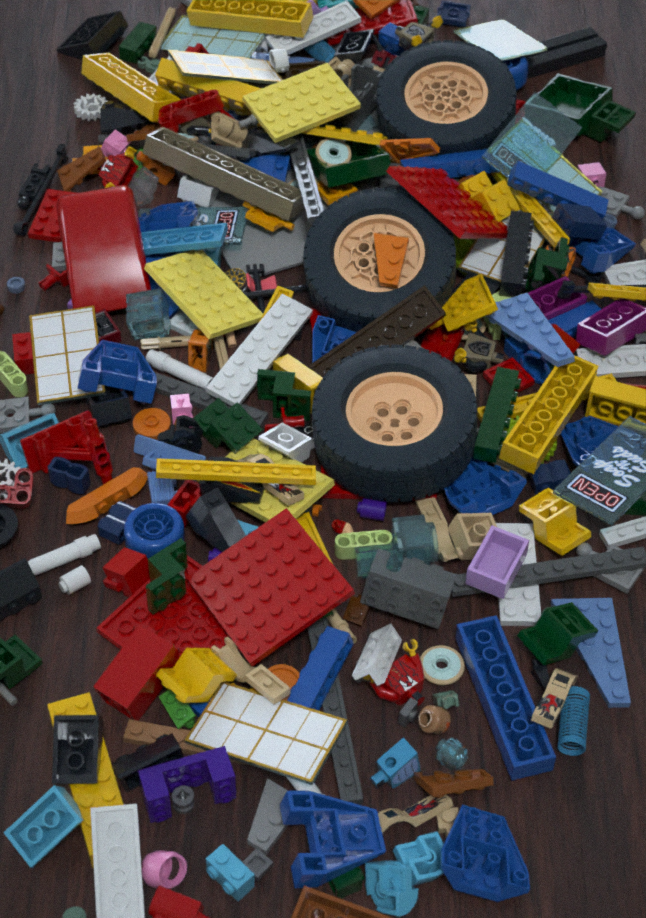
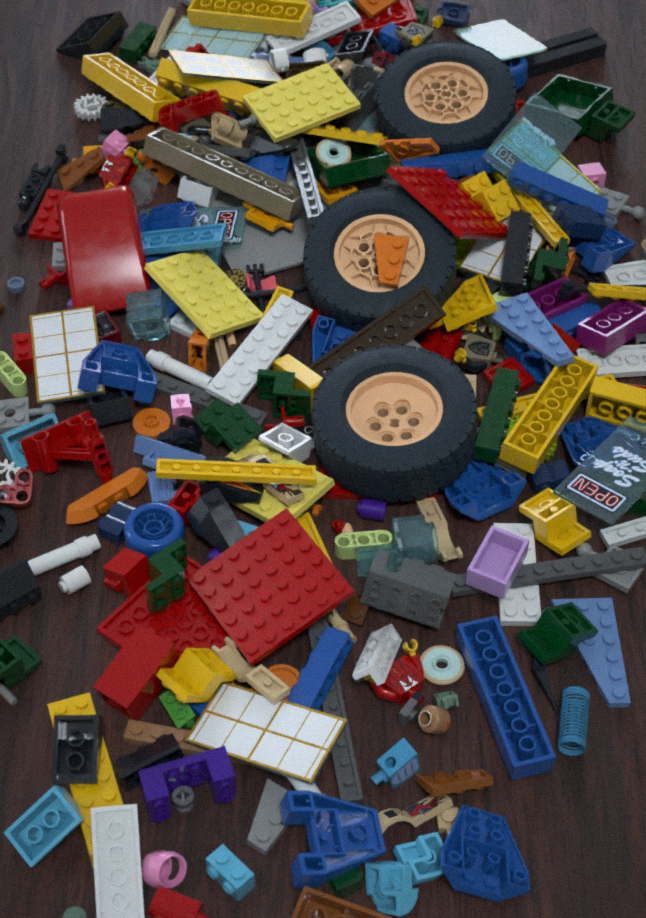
(69, 475): dark blue brick -> none
(164, 342): tan axle -> none
(258, 864): flat silver plate -> none
(315, 54): none -> white piece
(451, 753): clear light blue head -> none
(469, 532): tan slope -> none
(554, 697): tan piece -> none

